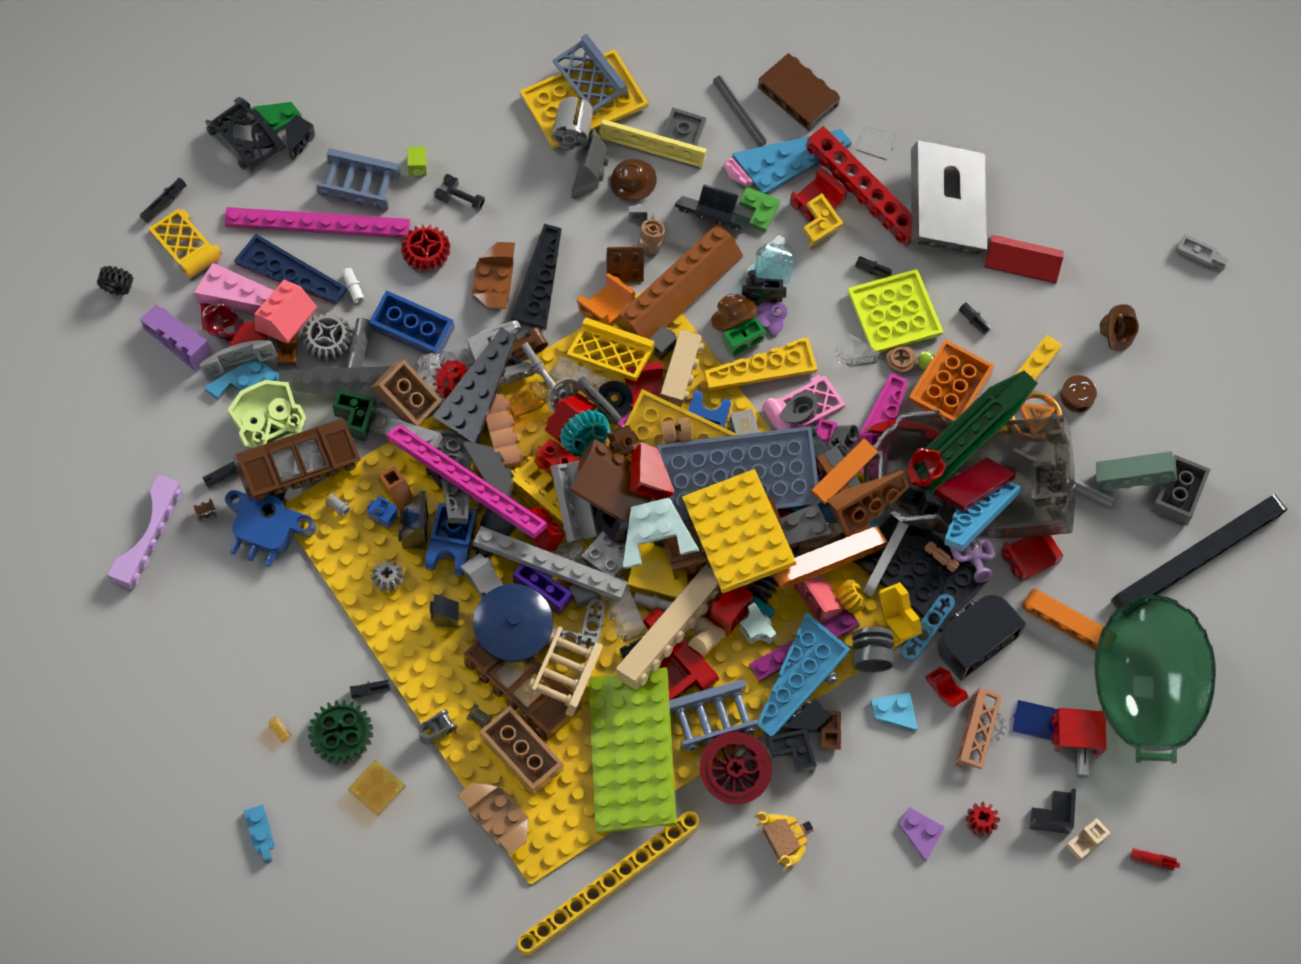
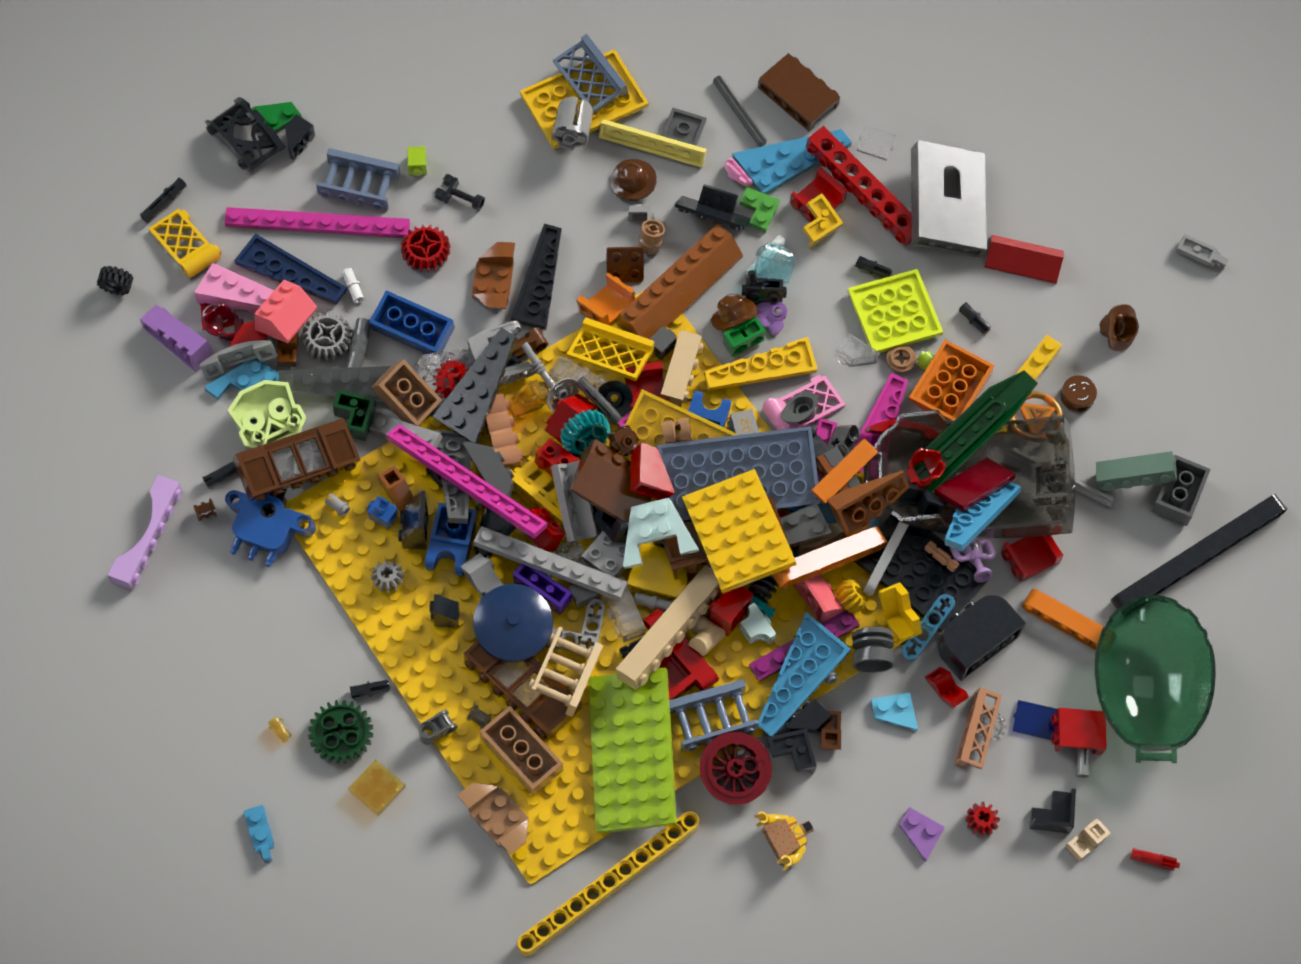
(591, 166): dark grey wedge -> none

